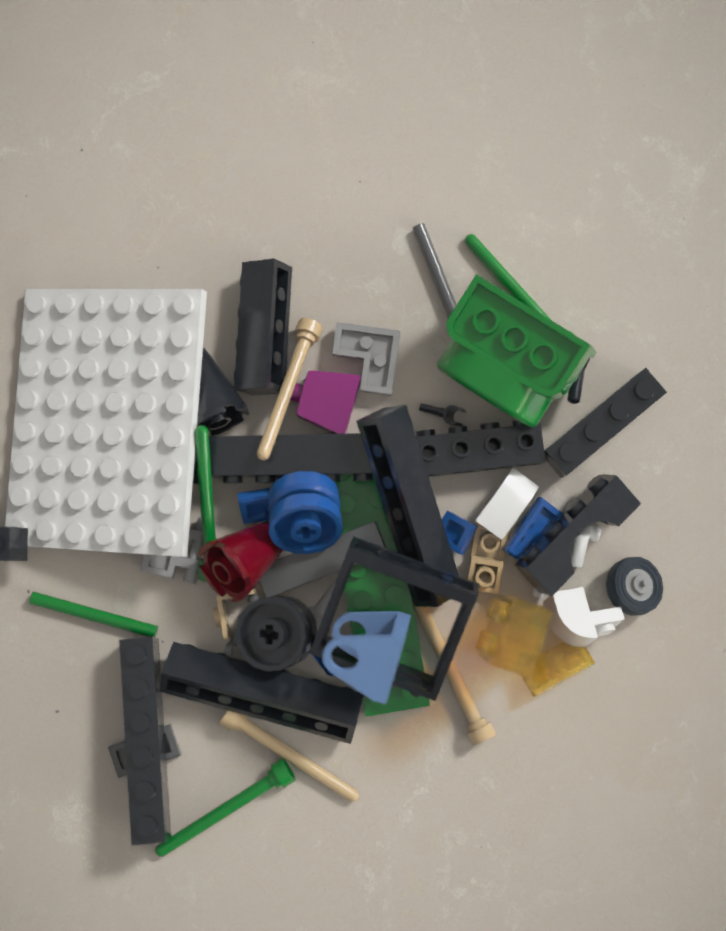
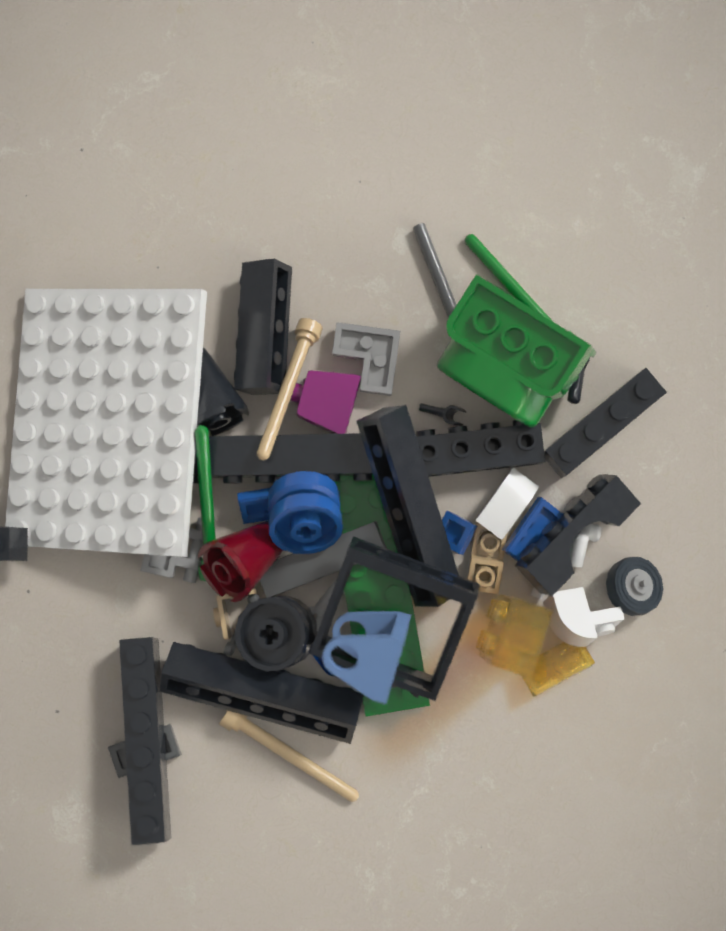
(93, 614): green bar -> none
(278, 775): green piece -> none
(478, 727): tan piece -> none

